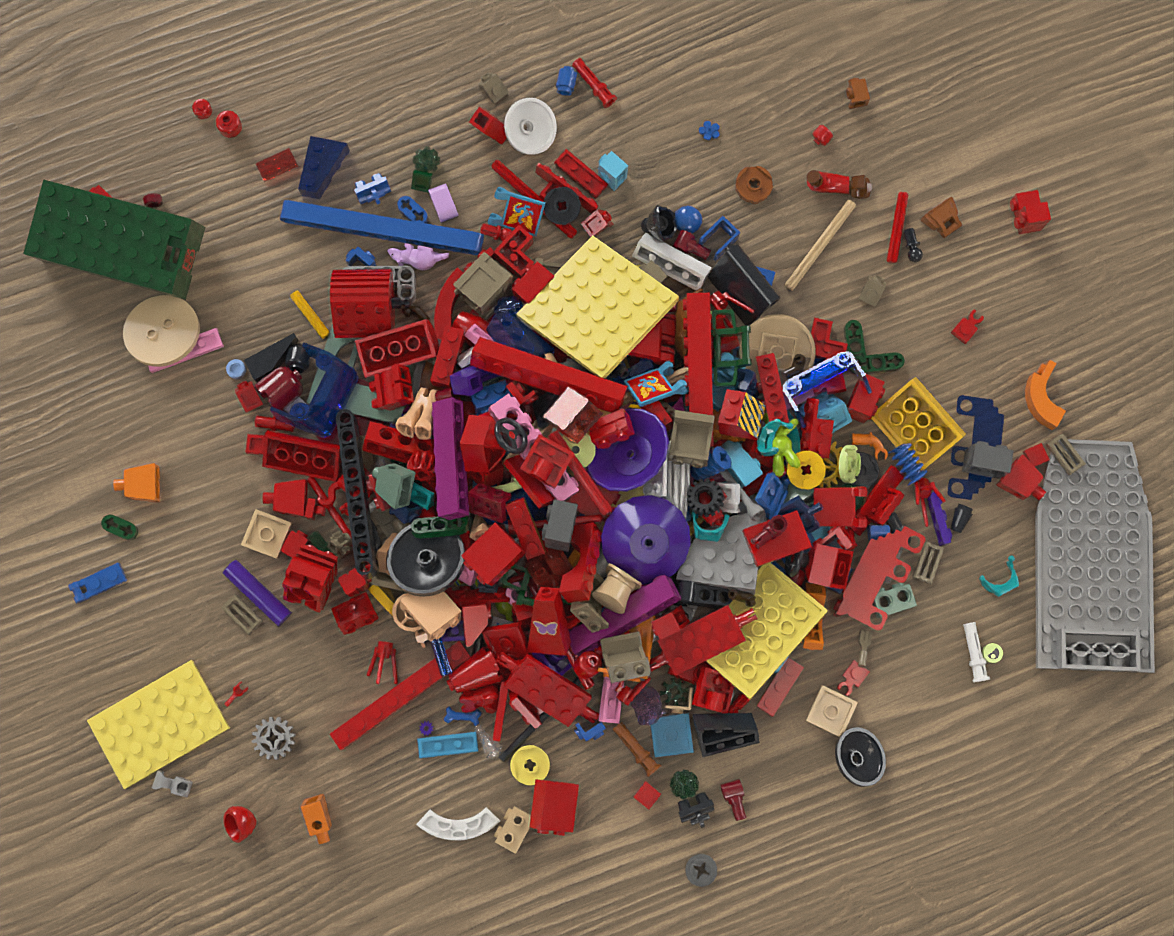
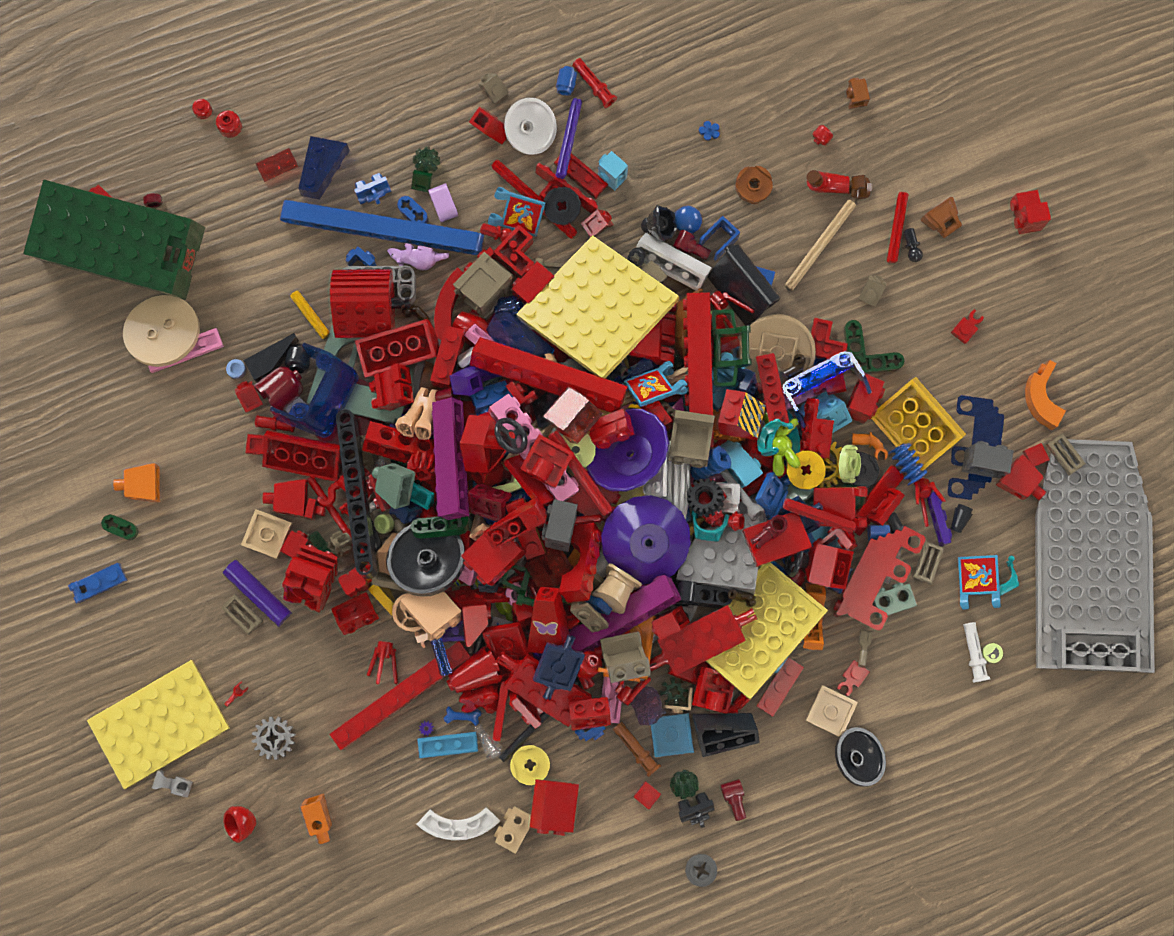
(384, 523): none -> yellowish green tile
(516, 523): none -> red slope
(558, 667): none -> dark blue plate
(568, 139): none -> dark purple axle
(589, 713): none -> red bracket
(599, 605): none -> blue tile
(641, 253): none -> black bush
(736, 521): none -> red plate
(819, 515): none -> red axle
(979, 577): none -> flag

